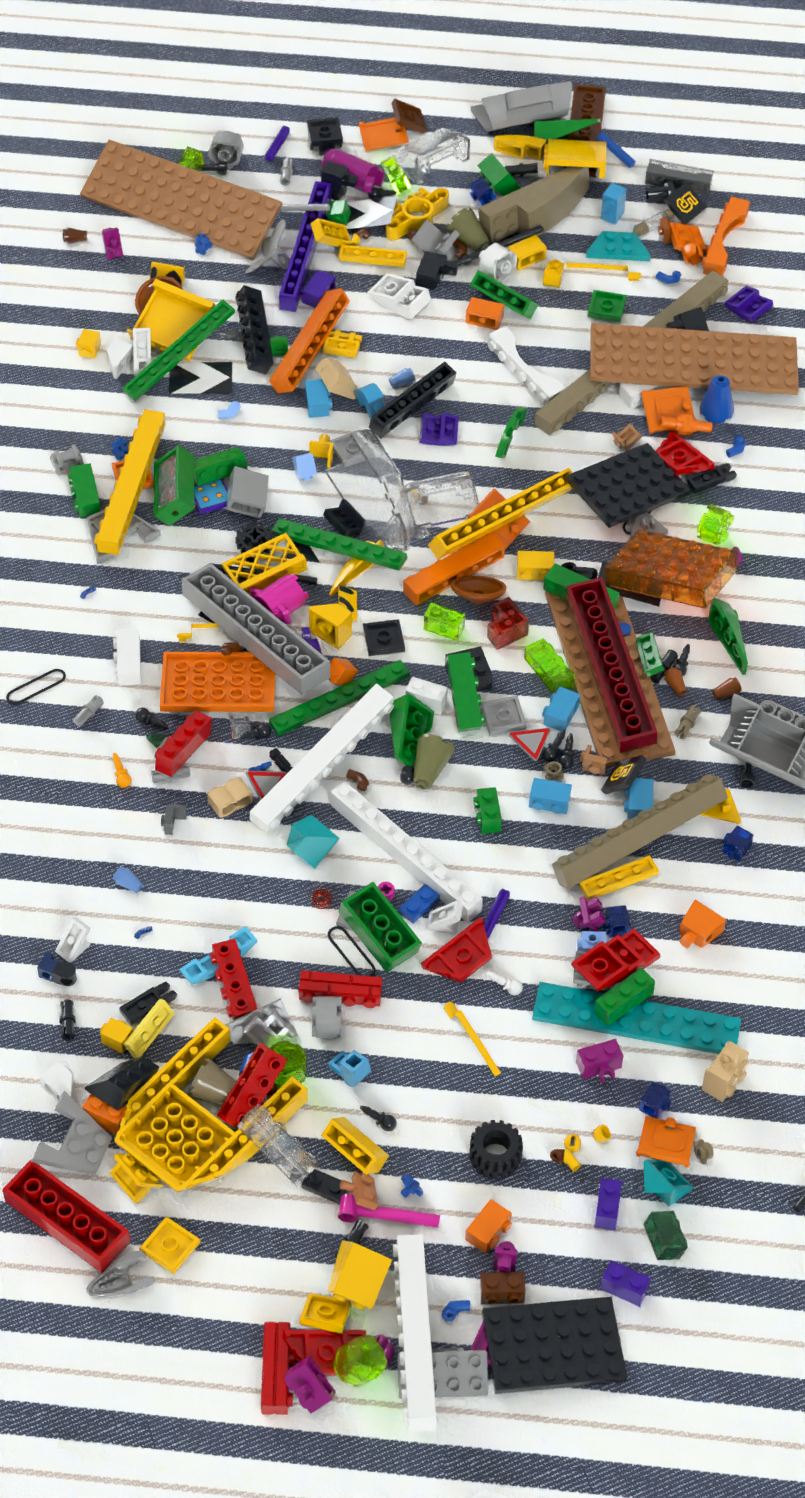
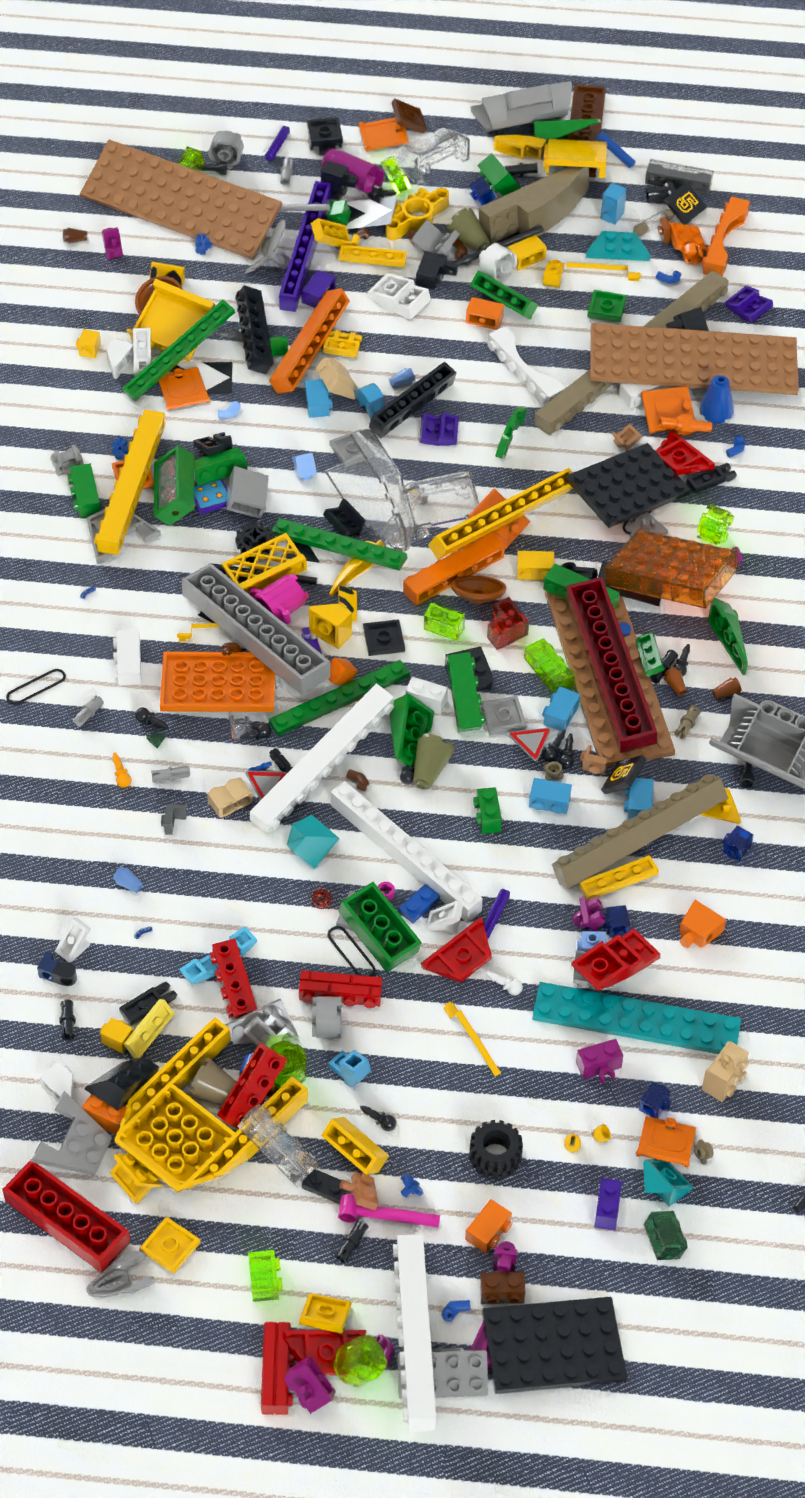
(183, 743): red brick -> none
(185, 390): none -> orange container
(214, 445): none -> black plate
(264, 1275): none -> clear neon green brick
(322, 448): yellow bracket -> none
(358, 1275): yellow slope -> none
(566, 1157): arm -> none
(624, 997): green brick -> none
(625, 1283): dark purple brick -> none

